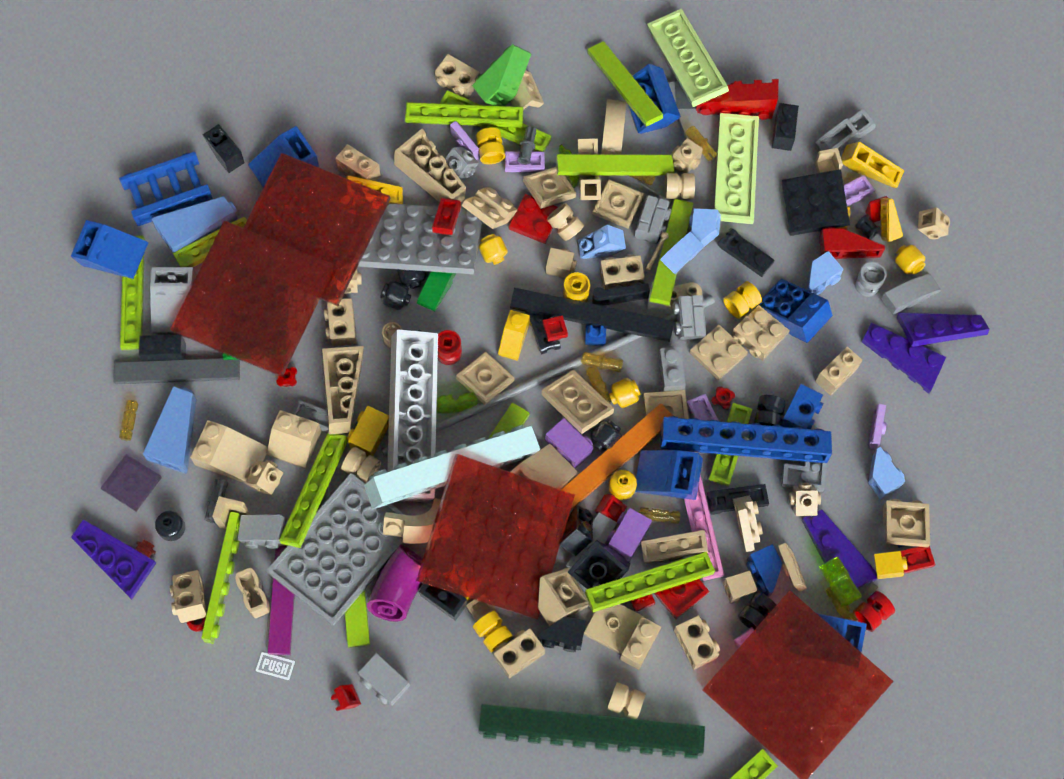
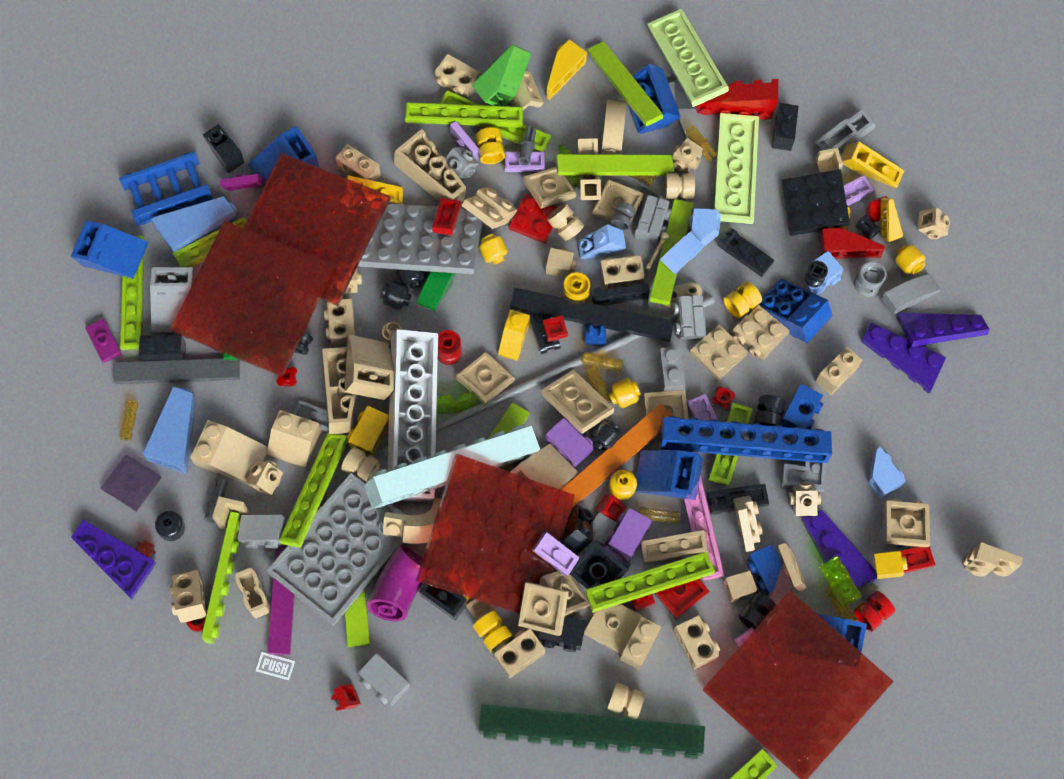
(103, 341): none -> magenta plate
(242, 181): none -> magenta plate
(302, 347): none -> black wheel
(369, 368): none -> tan slope
(543, 608): none -> tan plate
(555, 553): none -> lavender plate
(567, 62): none -> yellow slope
(623, 214): none -> dark grey wheel
(815, 278): none -> black wheel
(878, 427): lavender plate -> none
(986, 558): none -> tan plate

